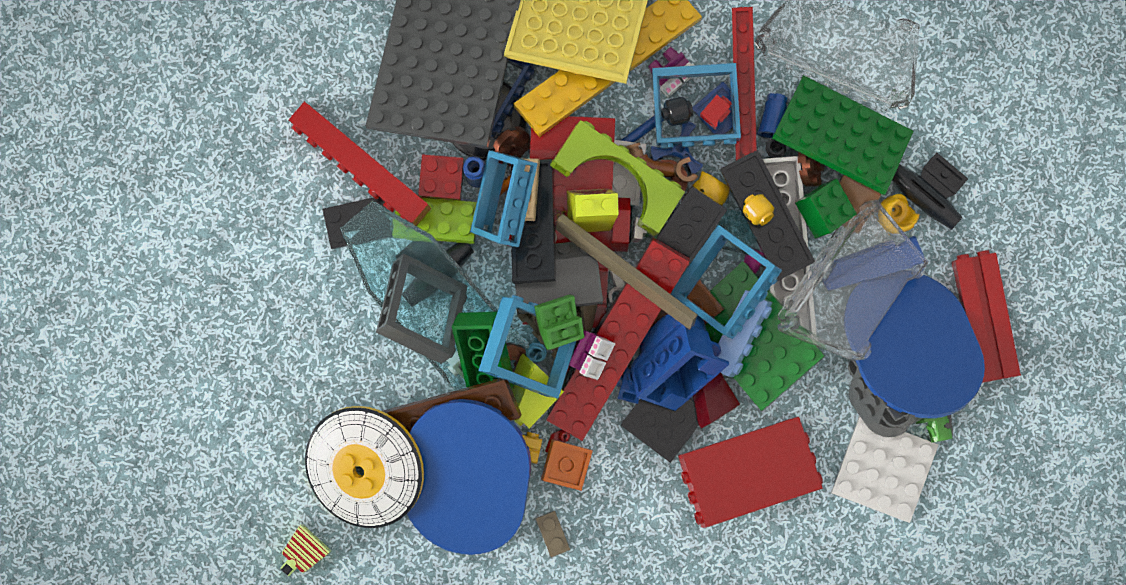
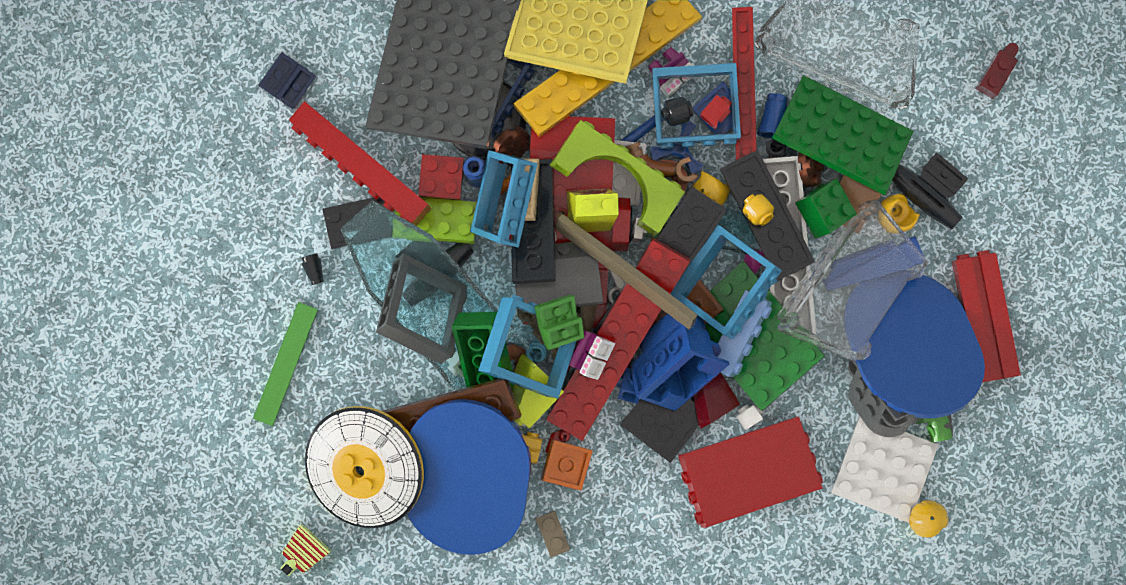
(285, 364): none -> bright green tile
(287, 80): none -> dark blue slope
(313, 268): none -> black cone
(749, 416): none -> white plate
(920, 518): none -> yellow piece
(998, 71): none -> dark red brick

